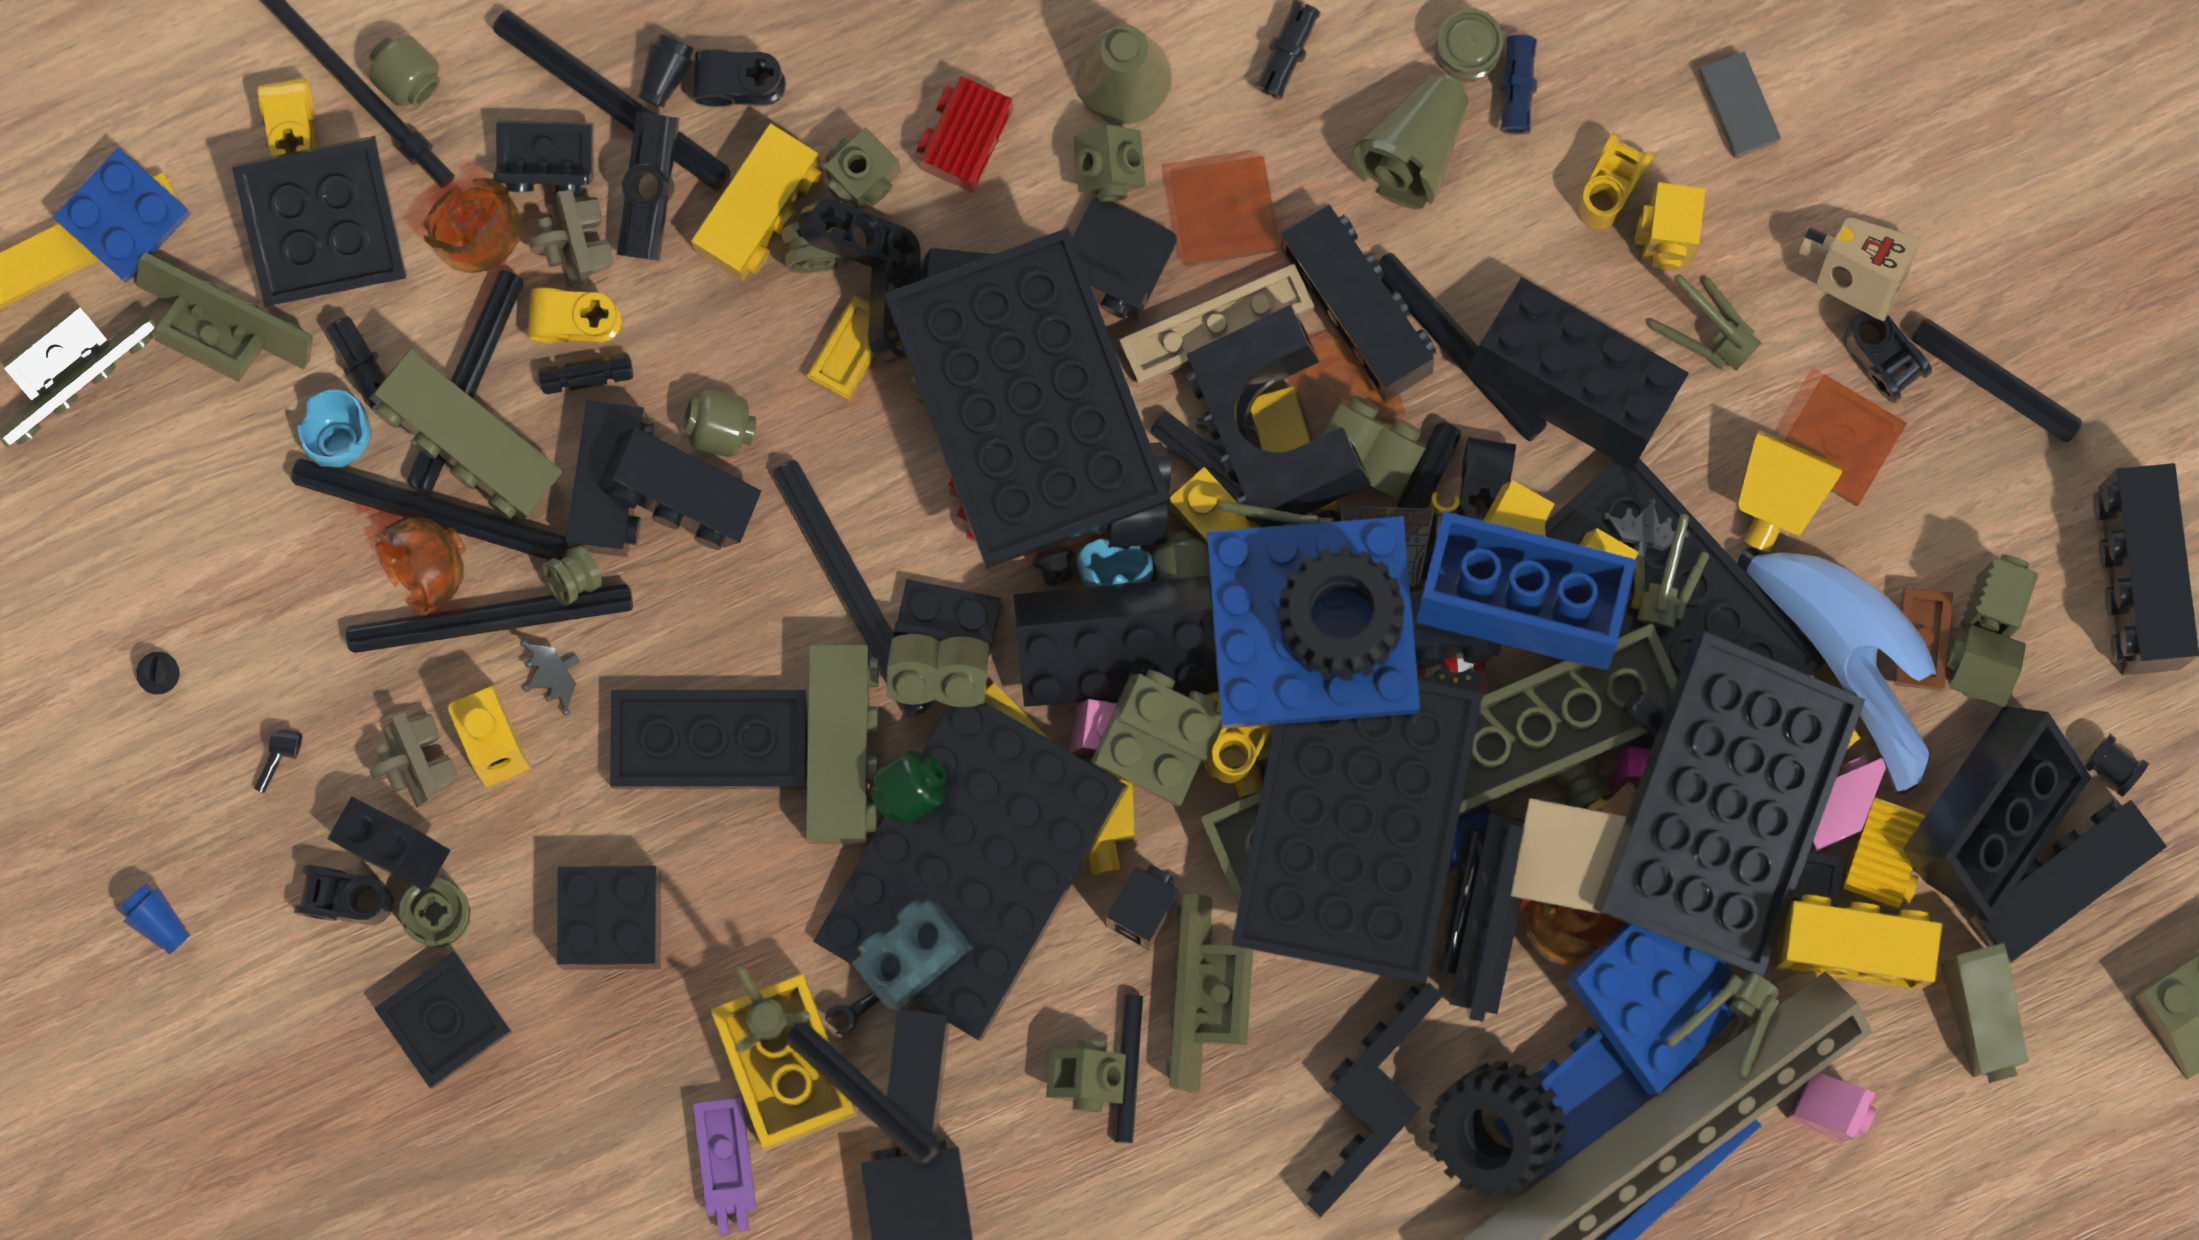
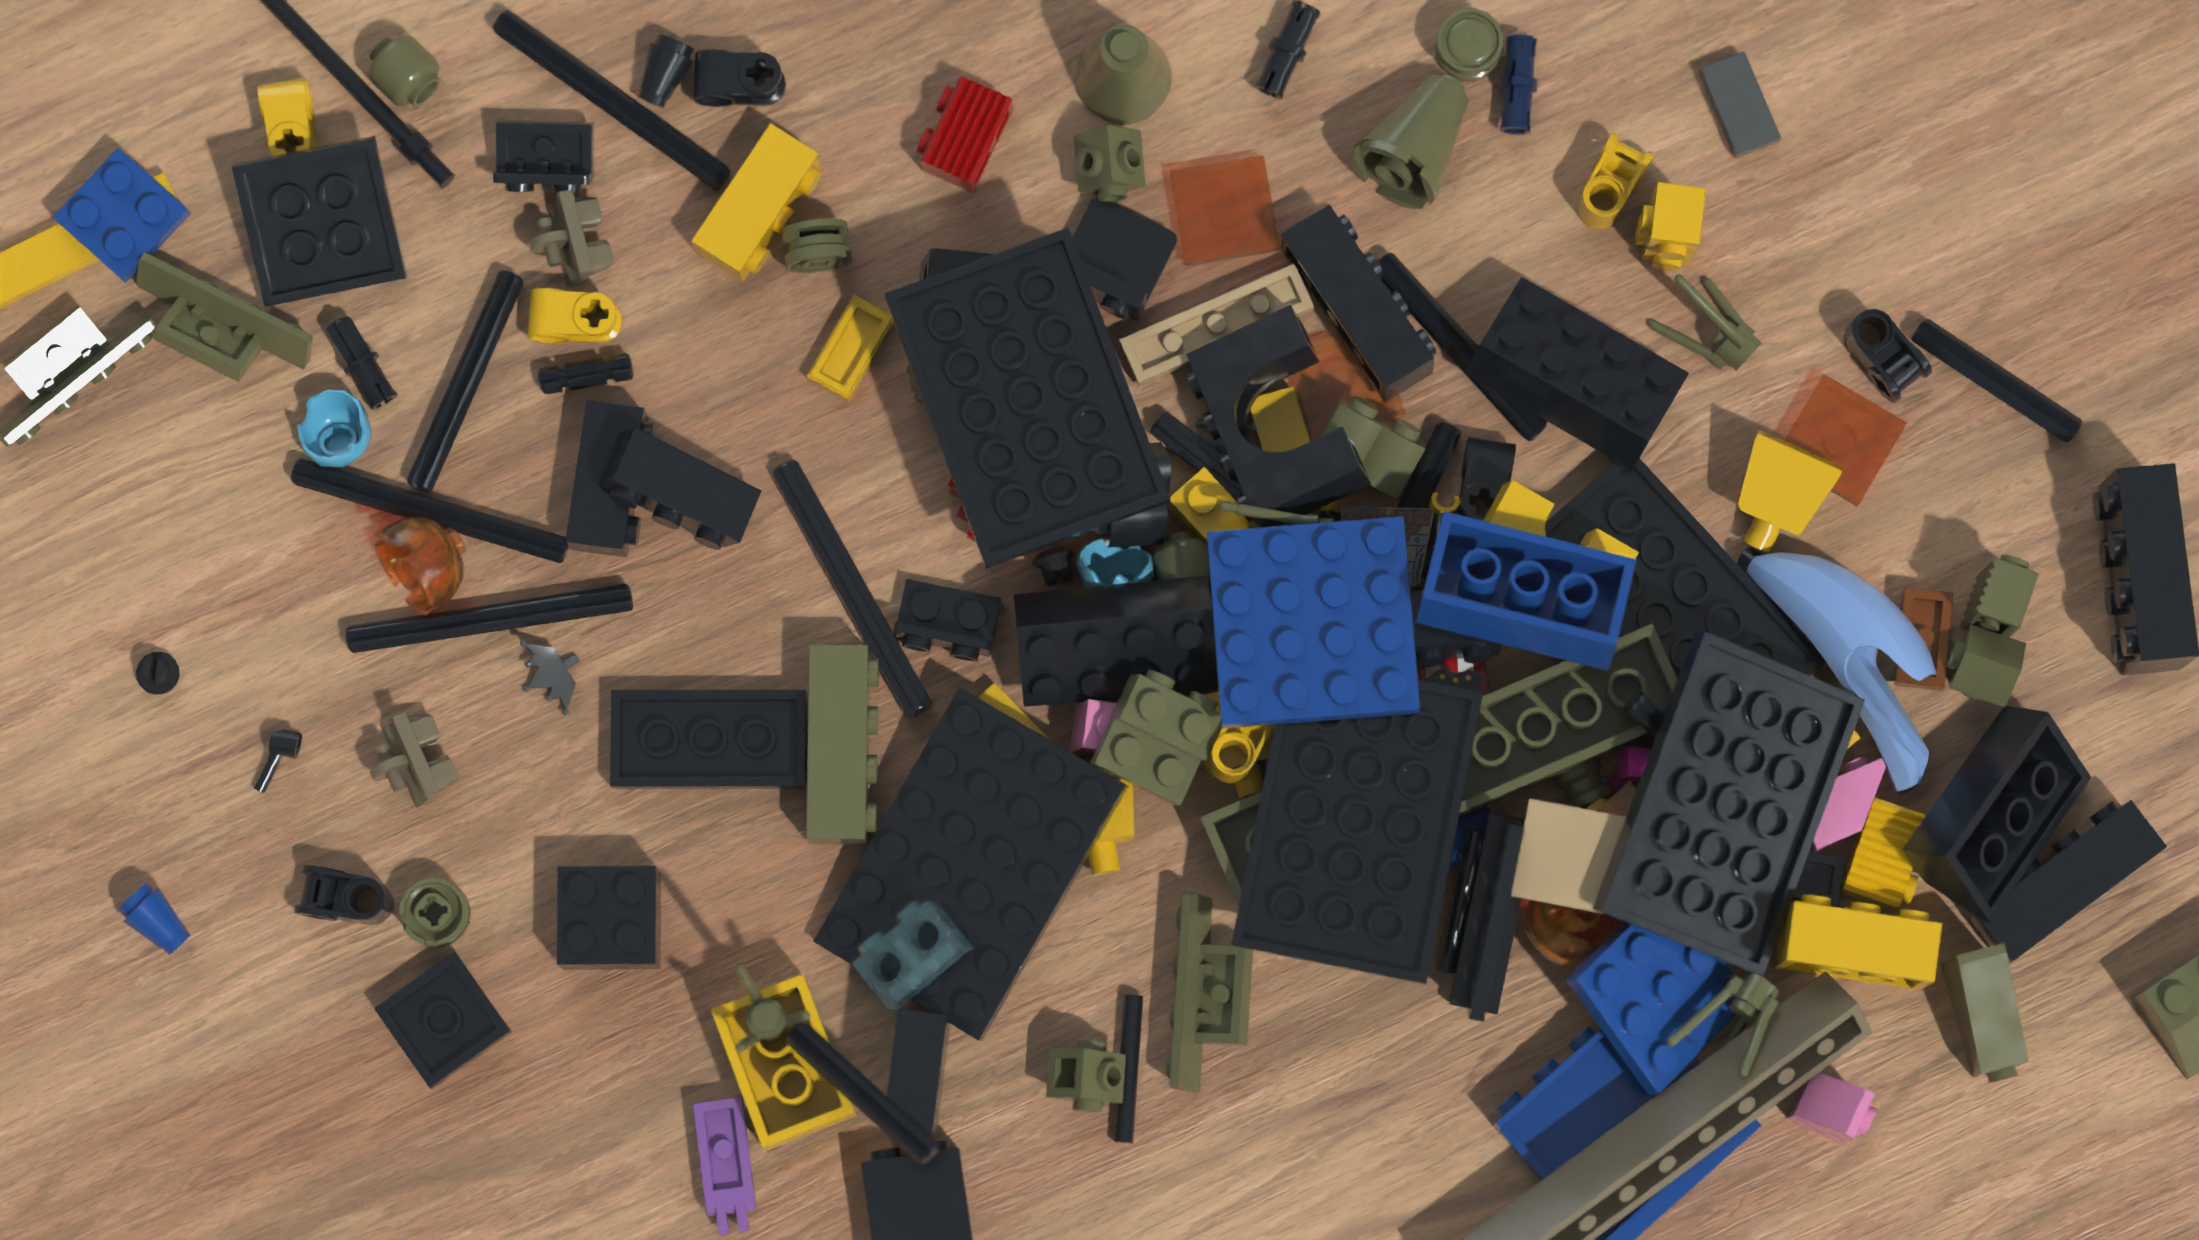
(389, 844): black brick -> none
(465, 435): olive brick -> none
(474, 227): clear orange cylinder -> none
(488, 736): yellow torso -> none
(572, 575): olive wheel -> none
(650, 153): black piece -> none
(718, 423): olive head -> none
(854, 1011): black hand -> none
(860, 154): olive brick -> none
(886, 248): black beam -> none
(908, 787): dark green head -> none
(931, 670): olive brick -> none
(1143, 906): black brick -> none
(1349, 573): black tyre -> none
(1371, 1098): black bracket -> none
(1471, 1150): black tyre -> none
(1643, 530): dark grey piece -> none
(1661, 602): olive plant -> none
(1862, 264): tan torso -> none
(2116, 765): black bush -> none

